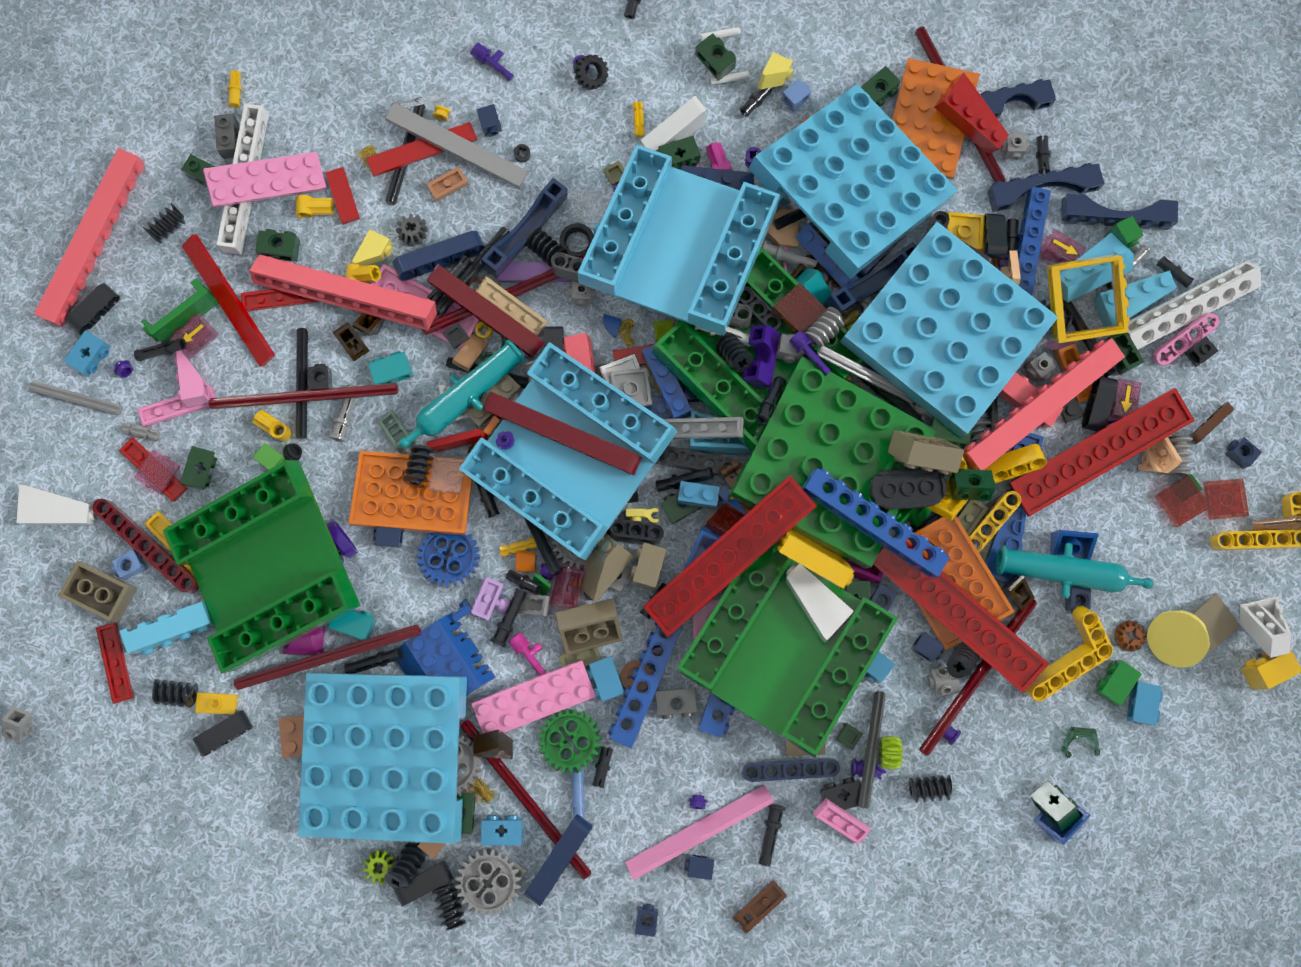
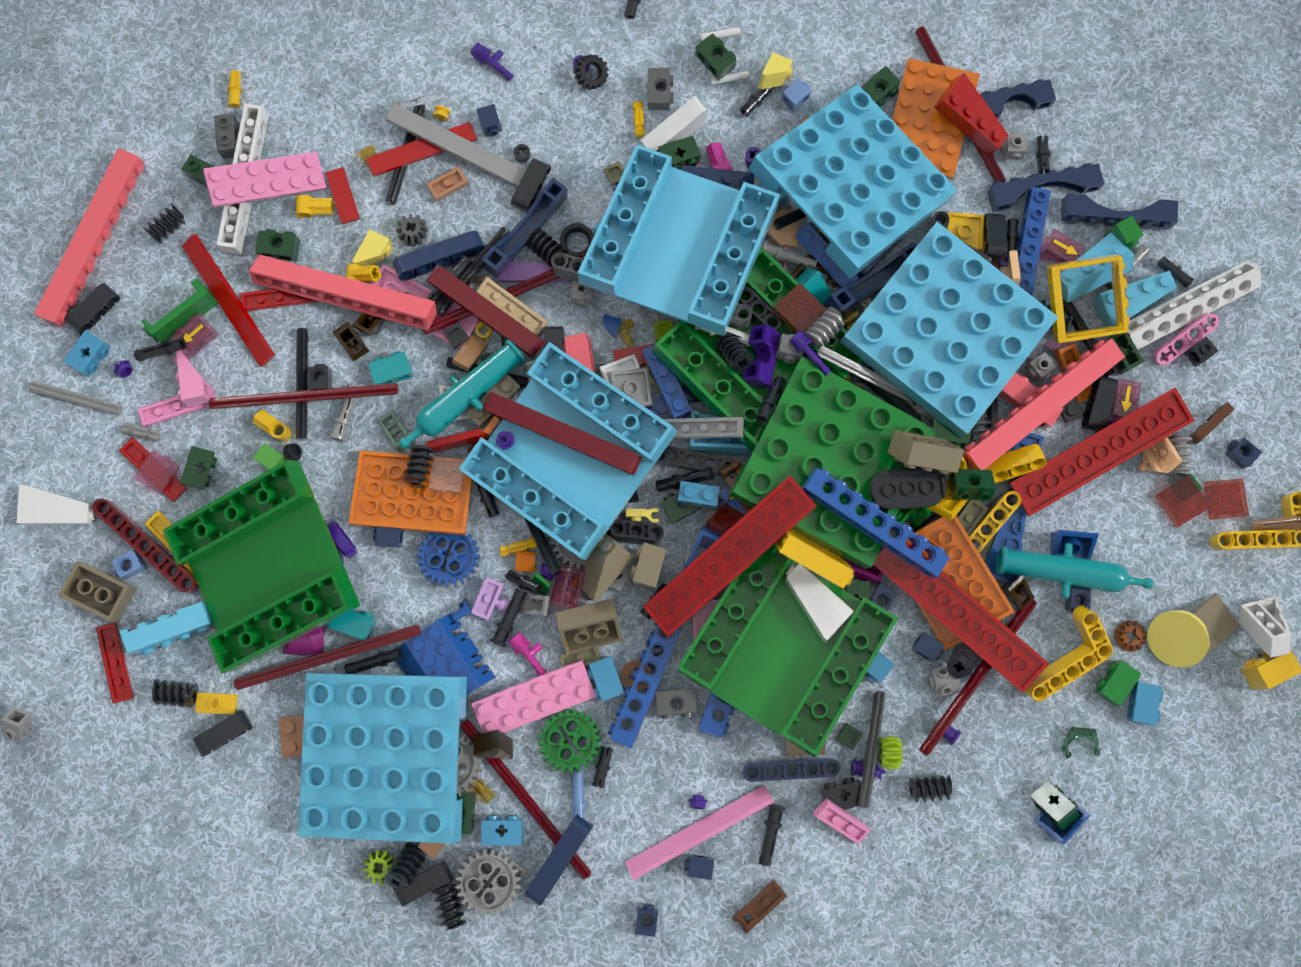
(530, 184): none -> black beam
(660, 79): none -> dark grey brick

